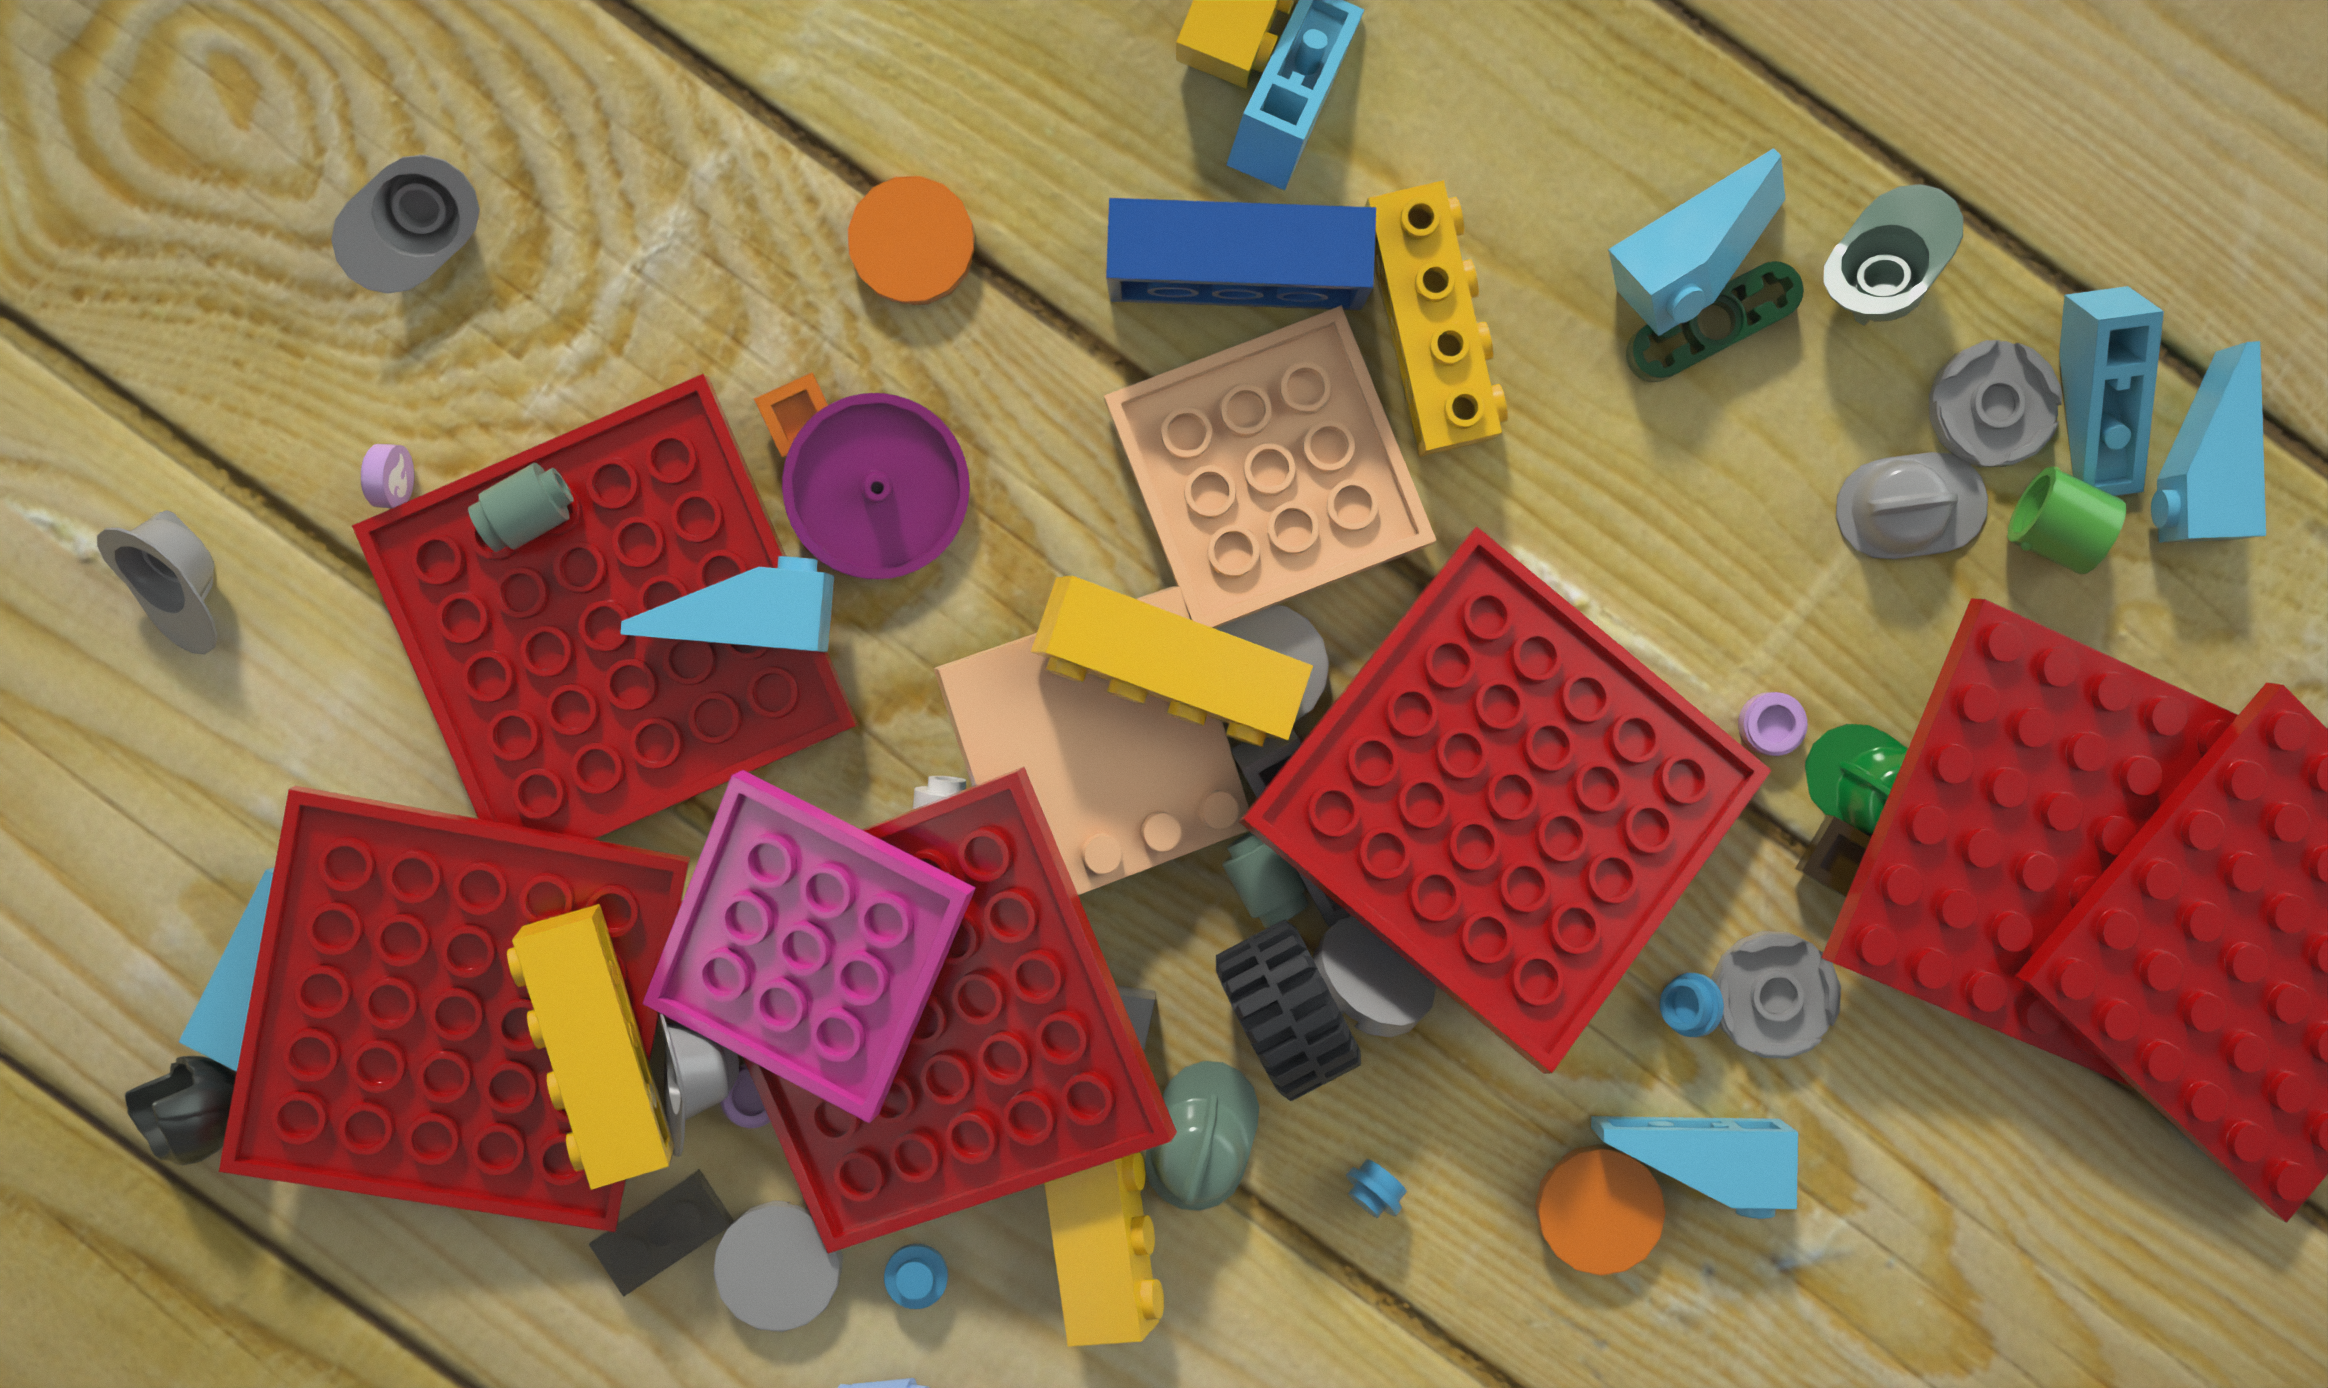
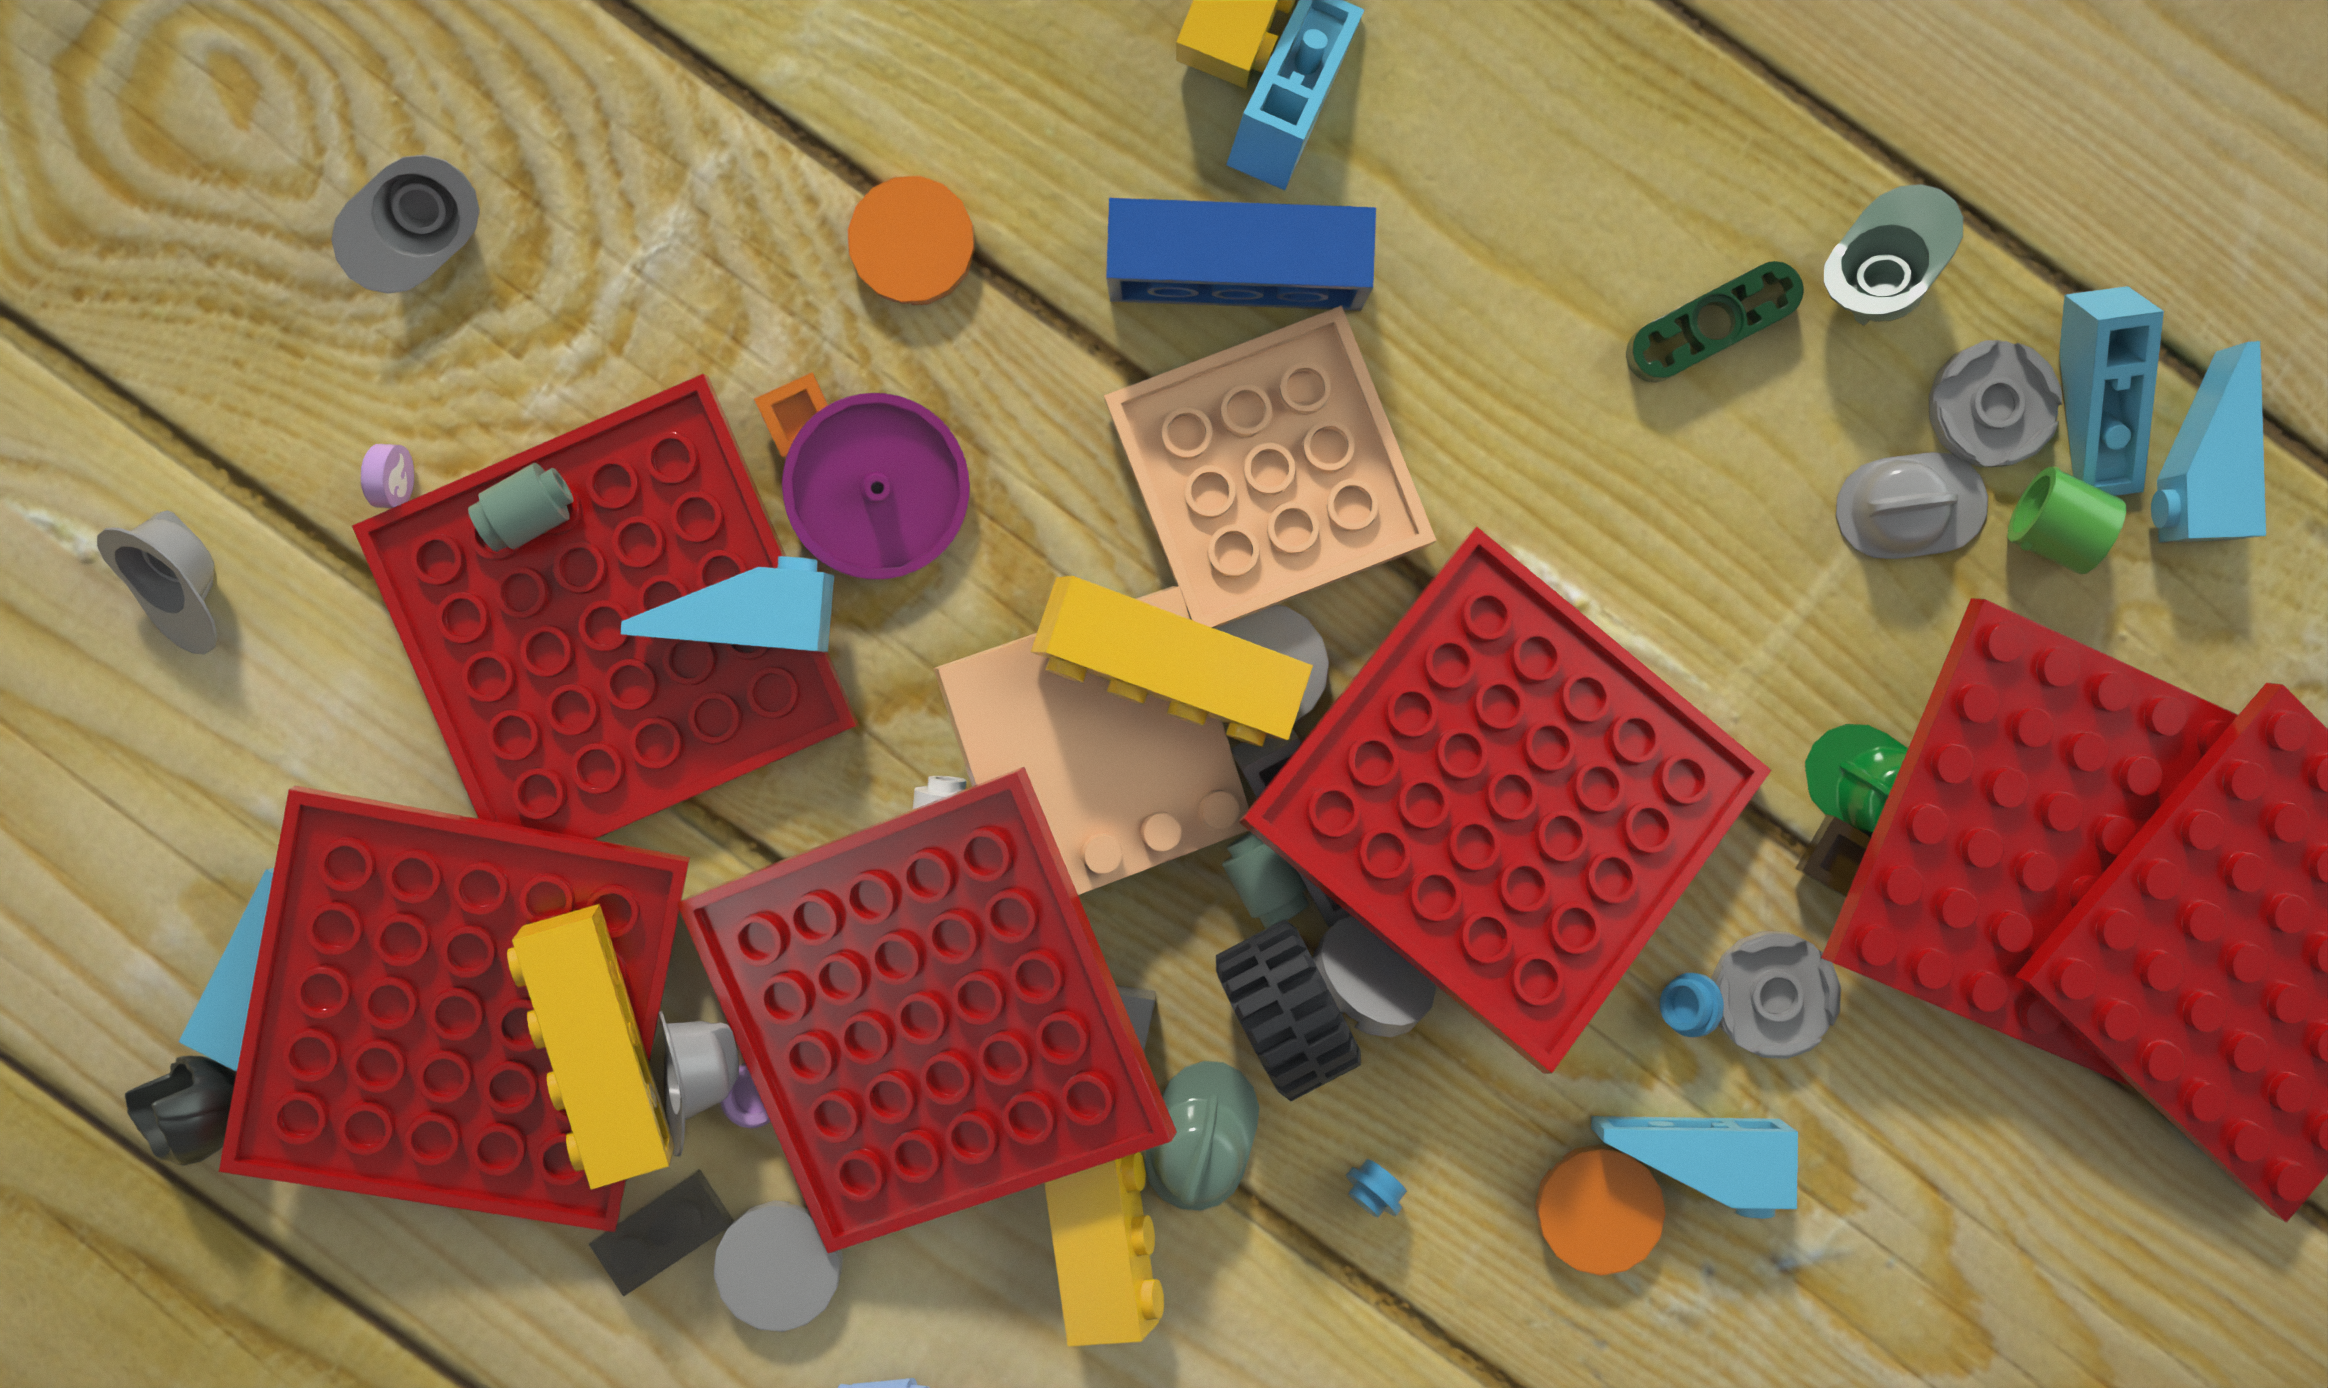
(807, 945): dark pink plate -> none
(916, 1276): dark azure plate -> none
(1433, 319): yellow brick -> none
(1693, 251): medium azure slope -> none
(1772, 723): lavender tile -> none

